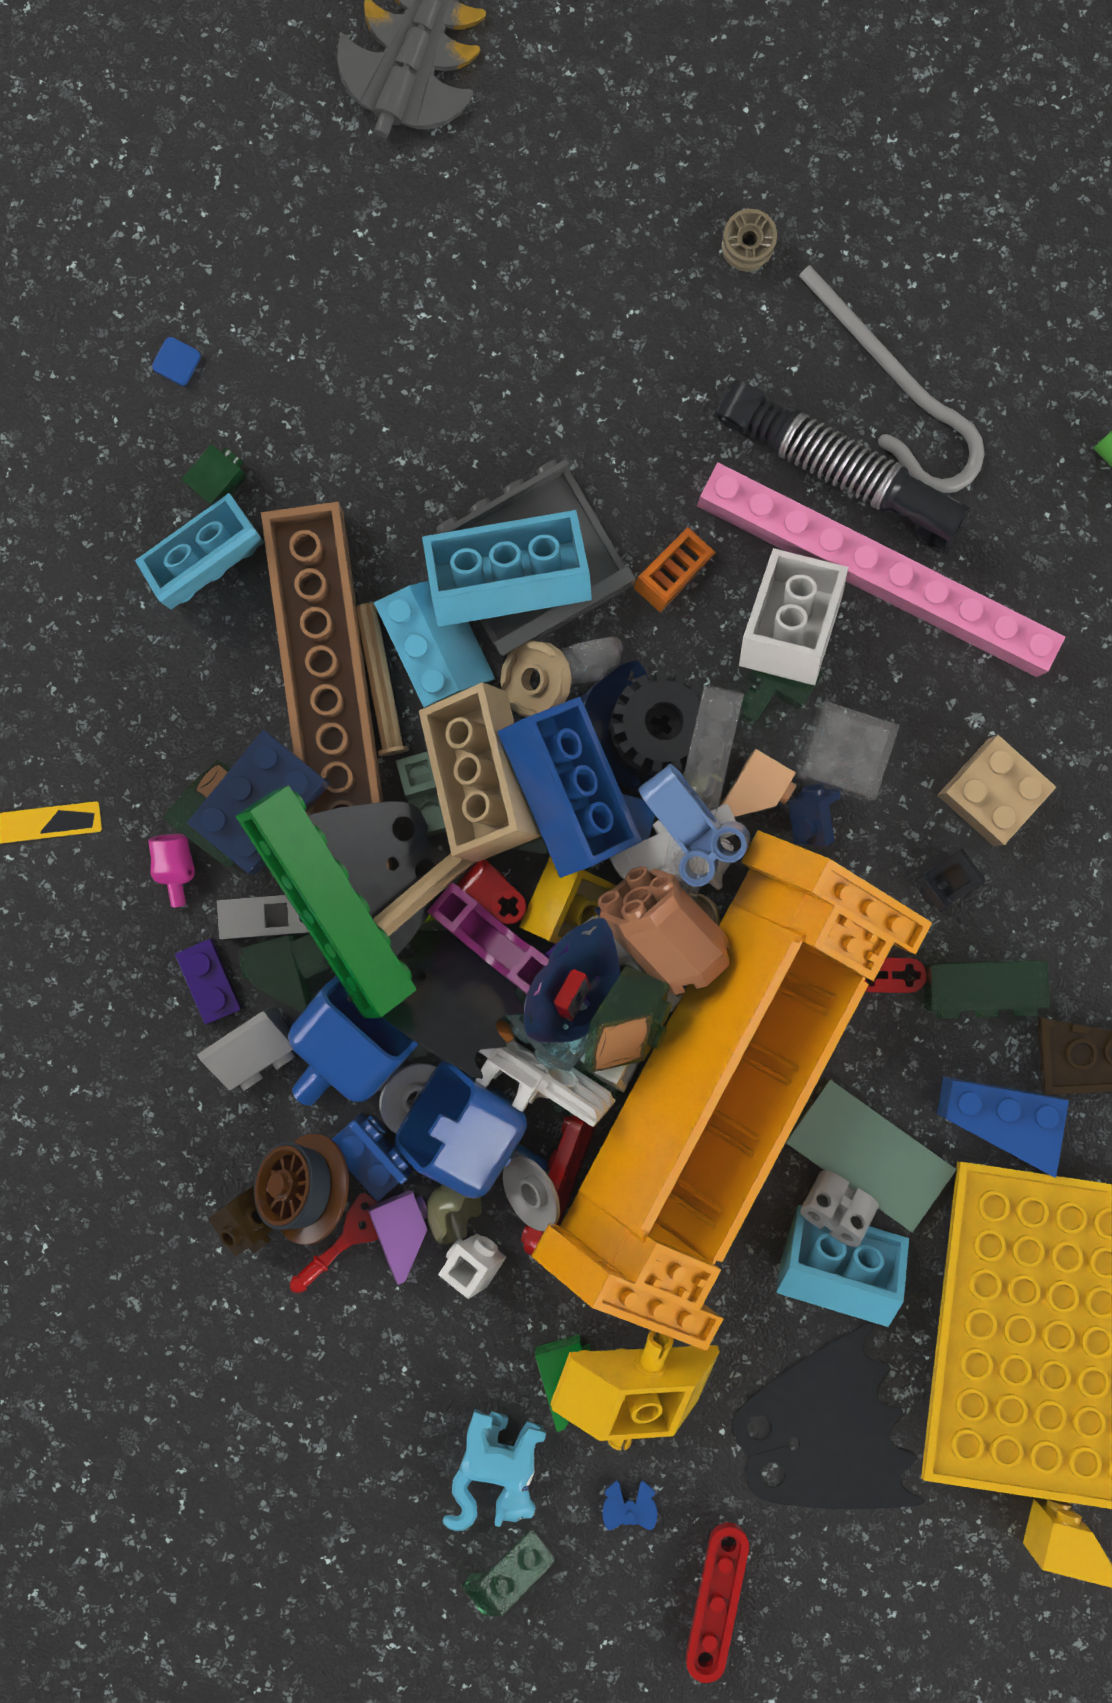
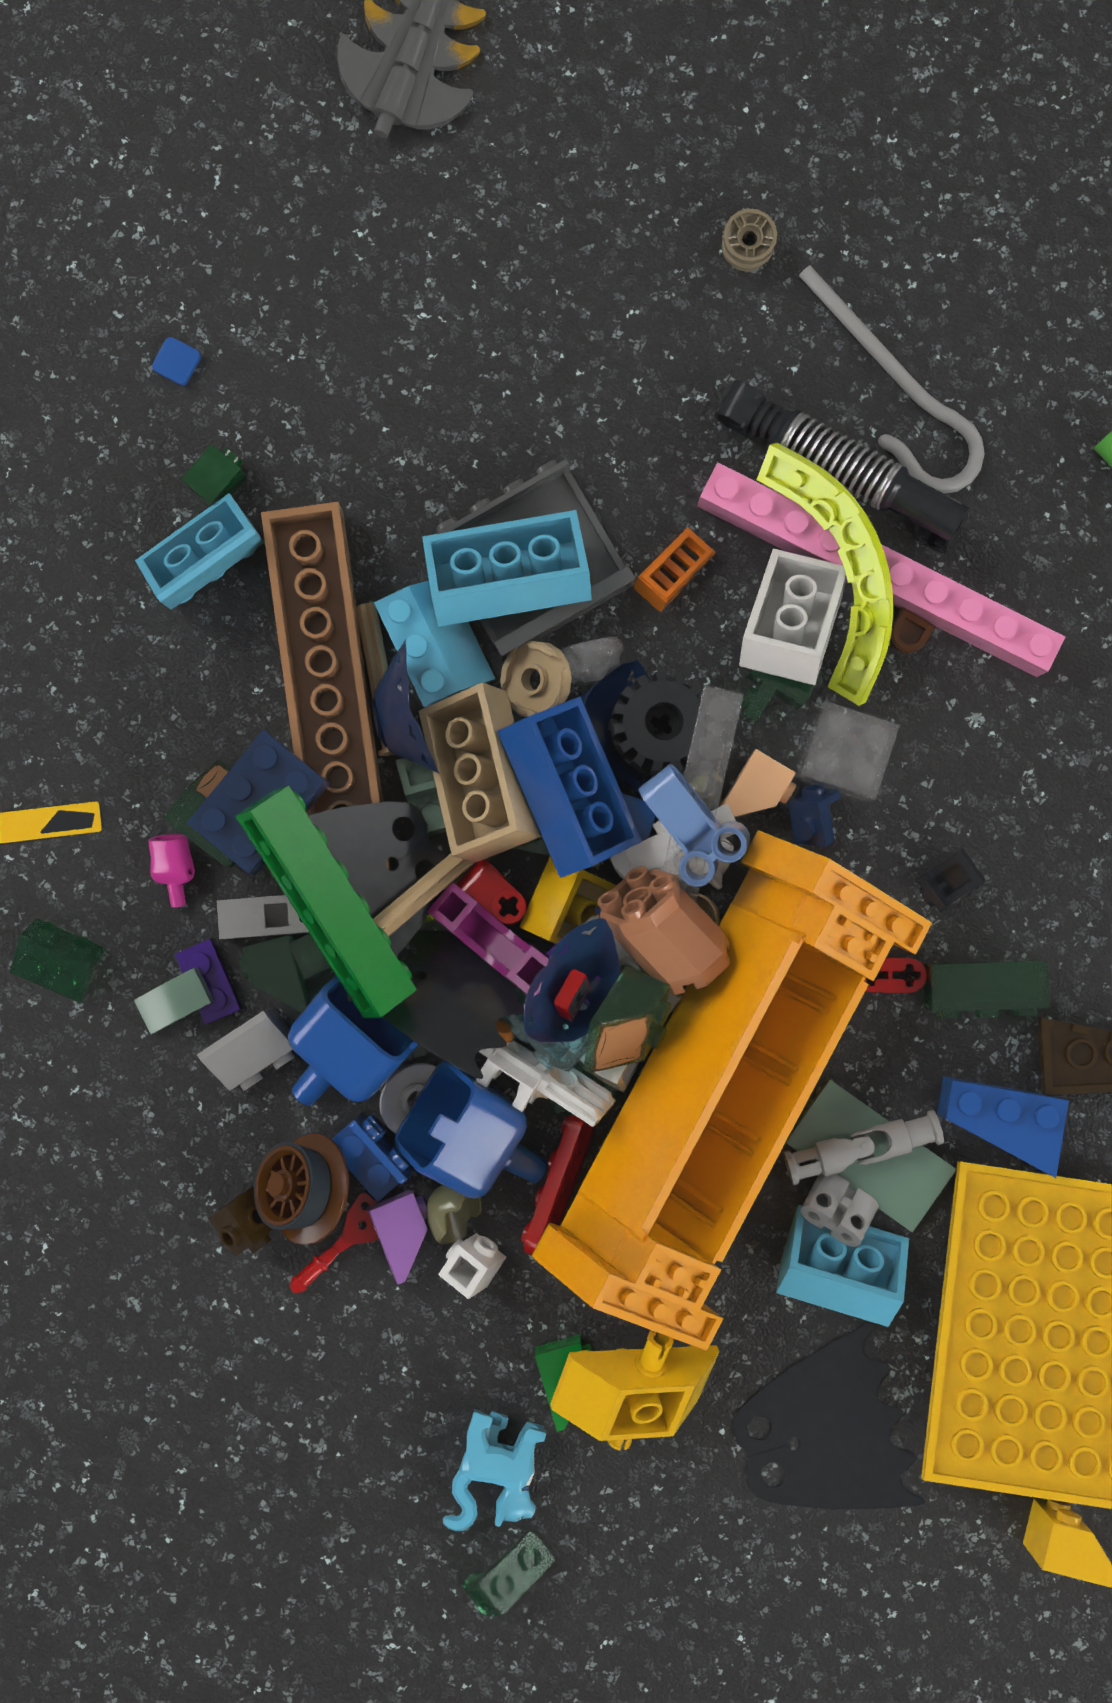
(56, 959): none -> clear green bracket
(174, 1000): none -> sand green slope
(394, 719): none -> dark blue piece
(531, 1193): light grey dish -> none
(618, 1512): blue piece -> none
(717, 1602): red plate -> none
(836, 1154): none -> light grey piece
(861, 557): none -> neon yellow plate
(909, 632): none -> reddish brown tile
(996, 791): tan brick -> none

